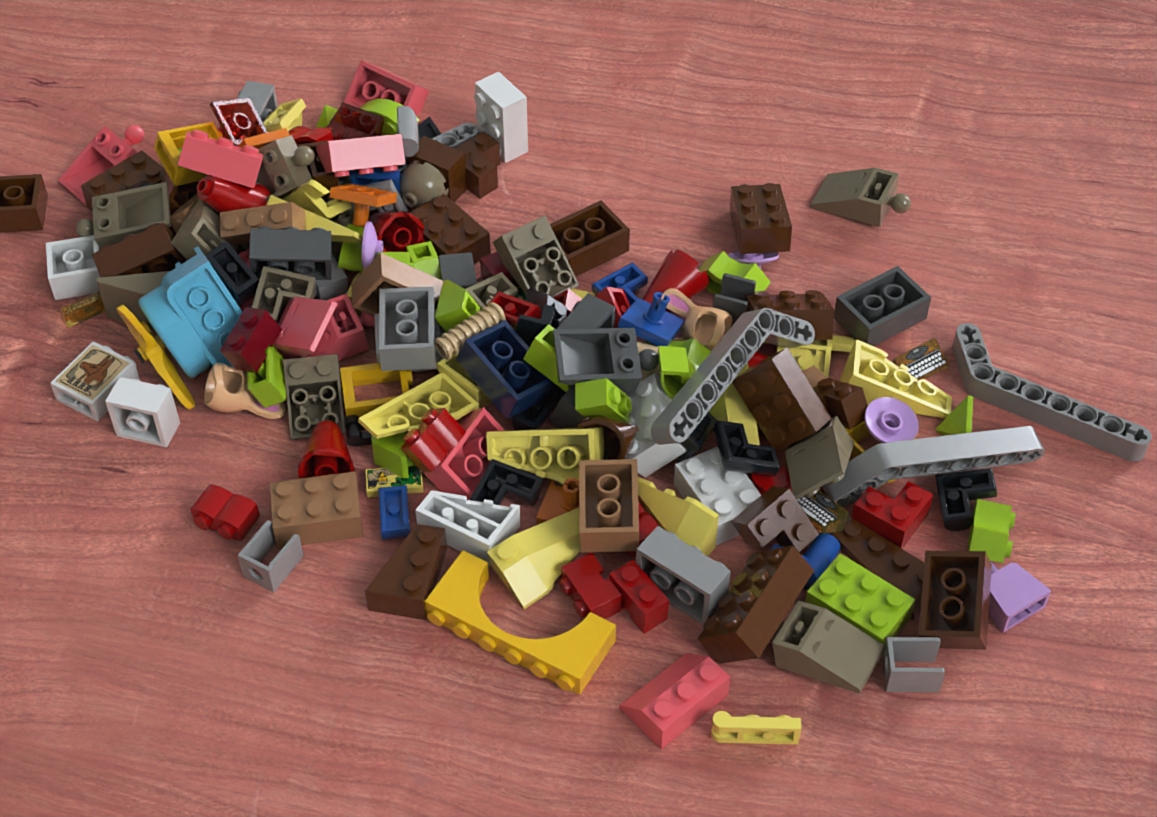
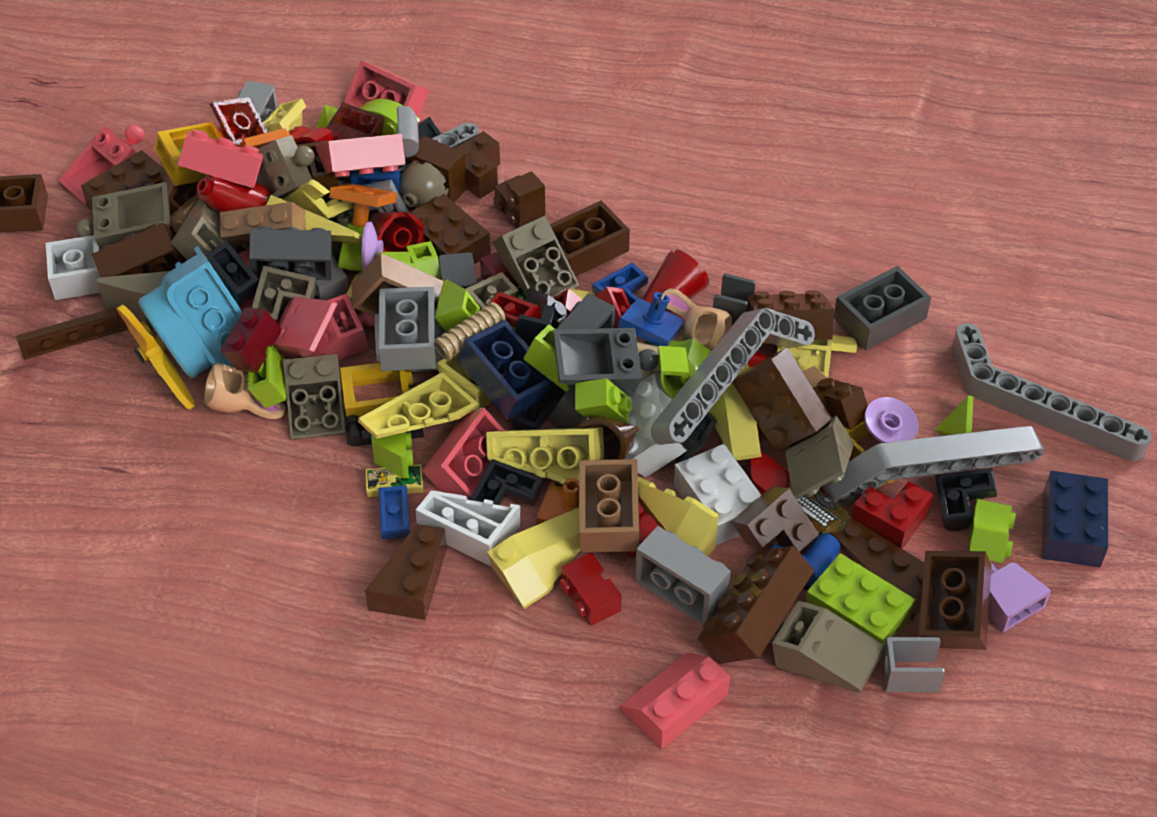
(70, 333): none -> reddish brown tile
(82, 309): clear yellow slope -> none
(91, 378): brick -> none
(143, 411): white brick -> none
(225, 512): red brick -> none
(280, 566): light grey piece -> none
(316, 509): medium nougat brick -> none
(325, 452): red cone -> none
(432, 439): red brick -> none
(502, 115): white brick -> none
(521, 199): none -> reddish brown brick
(564, 659): yellow arch -> none
(640, 596): red brick -> none
(721, 263): lime brick -> none
(741, 456): black brick -> none
(755, 729): light yellow plate -> none
(758, 258): lavender dish -> none
(760, 218): reddish brown brick -> none
(861, 195): dark tan slope -> none
(882, 378): light yellow wedge -> none
(923, 360): slope -> none
(1075, 519): none -> dark blue brick

